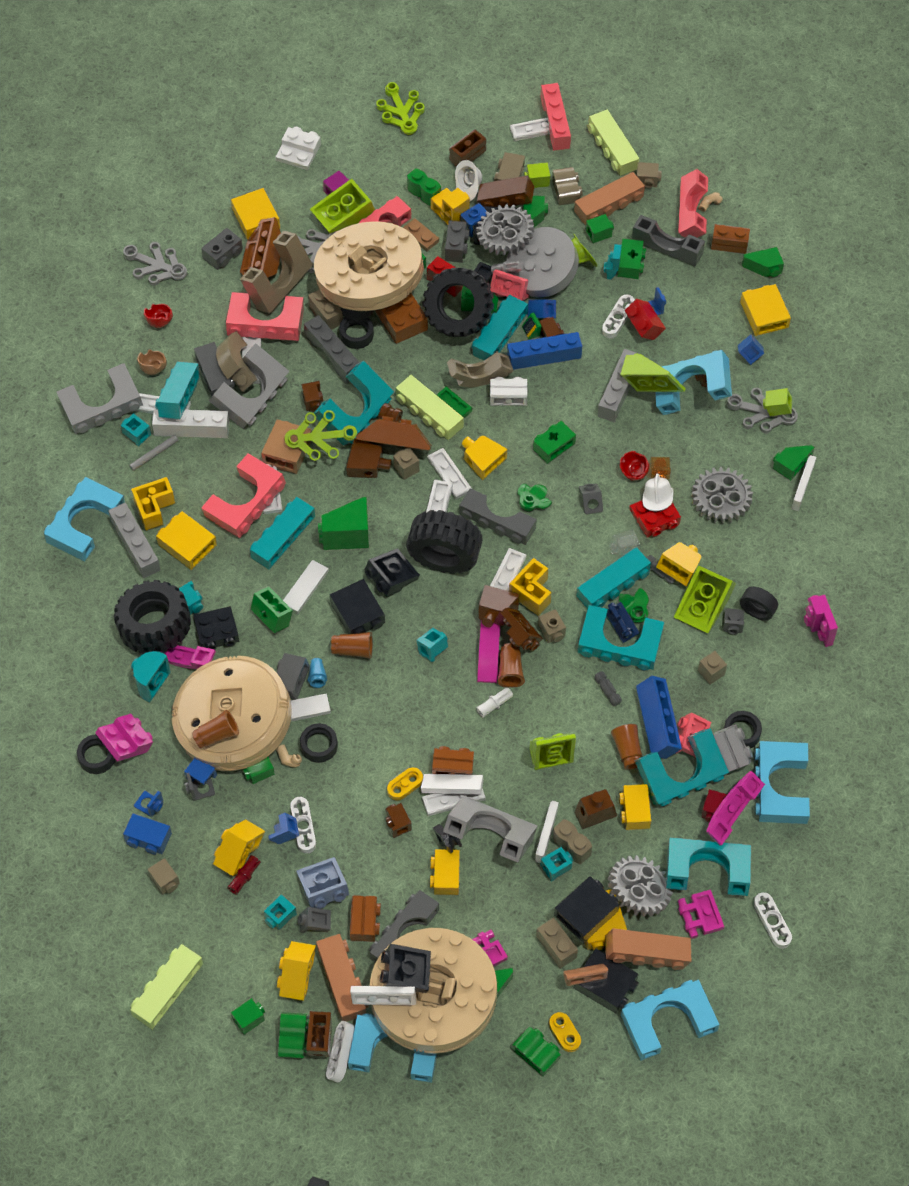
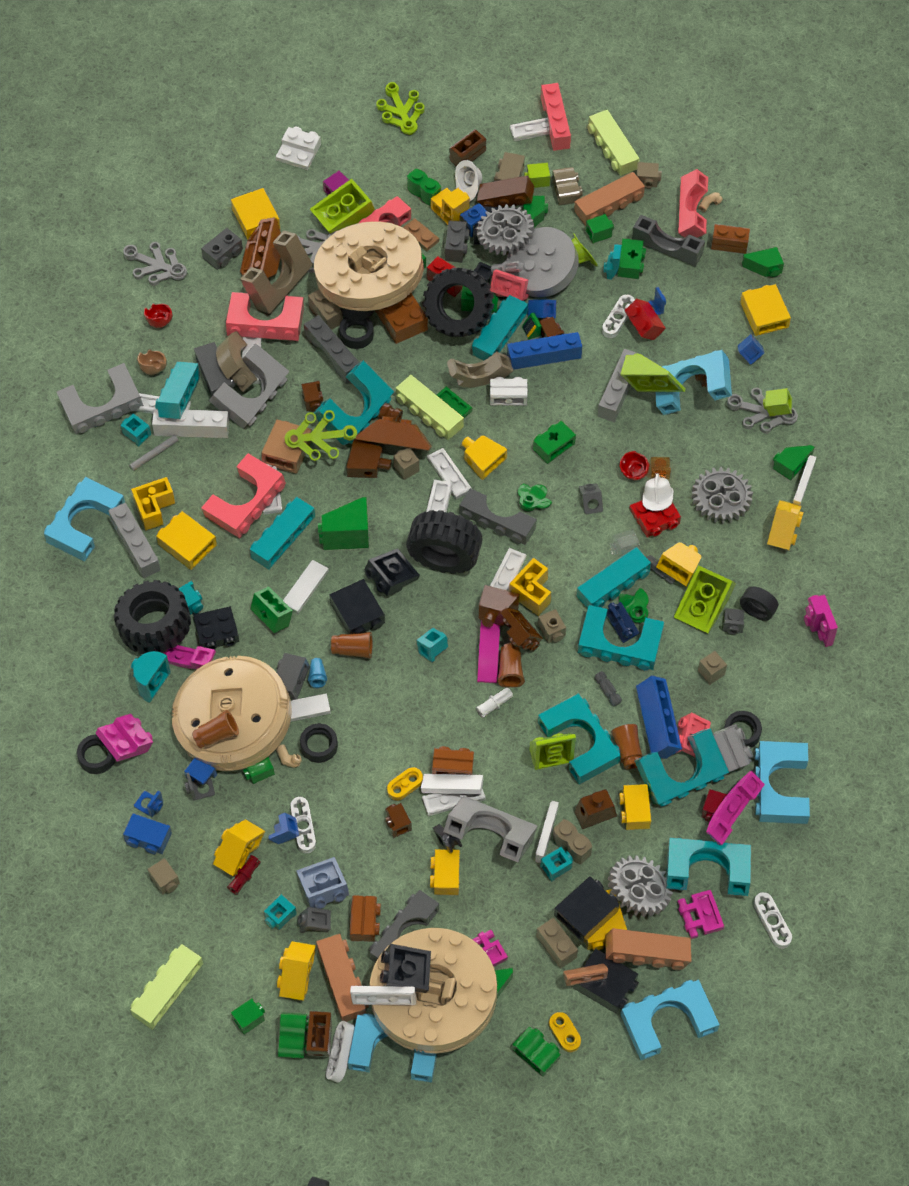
(577, 713): none -> teal arch
(785, 521): none -> yellow brick

